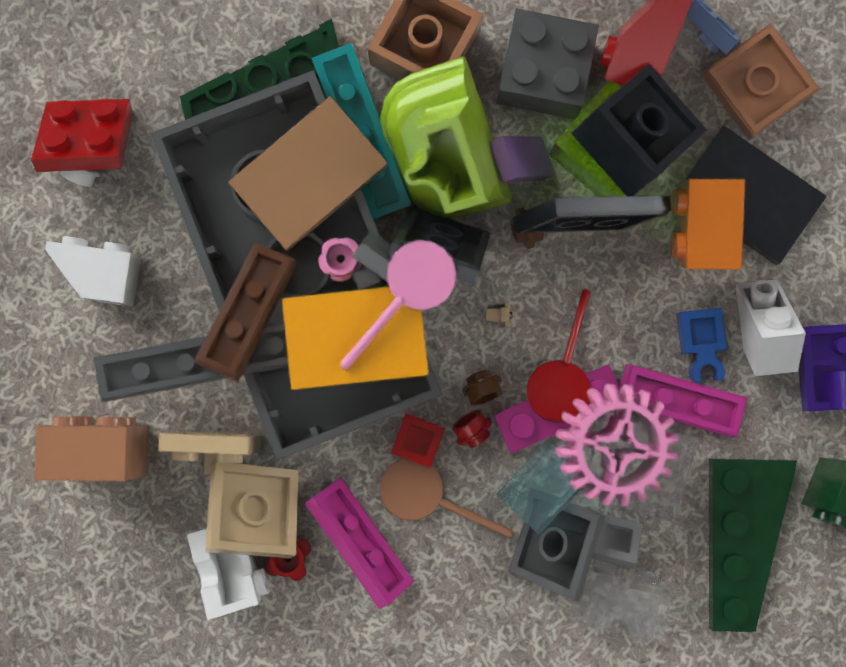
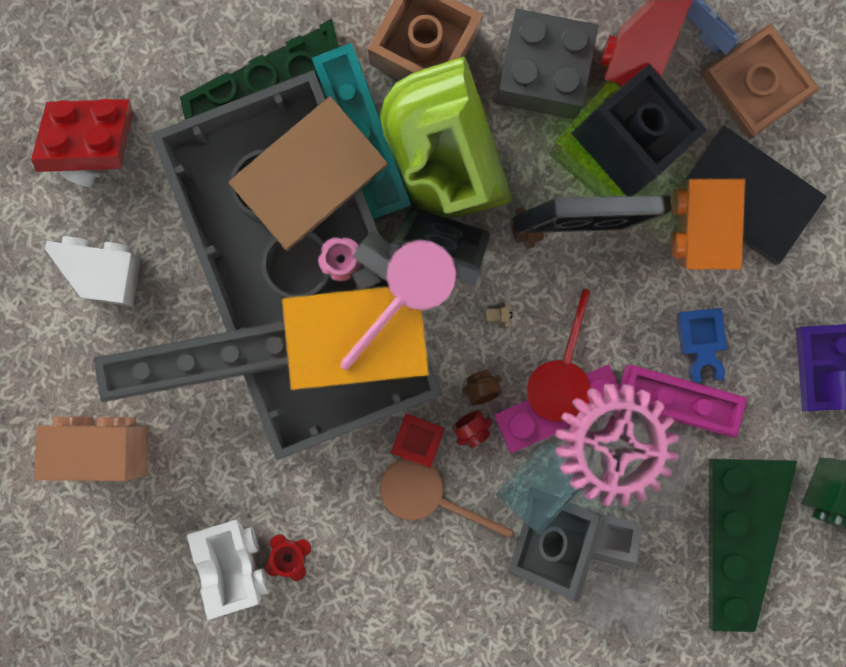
(216, 446): tan hinge -> none
(245, 312): reddish brown tile -> none
(252, 510): tan hinge -> none
(360, 543): dark pink plate -> none
(522, 158): medium lavender tile -> none
(769, 328): white slope -> none

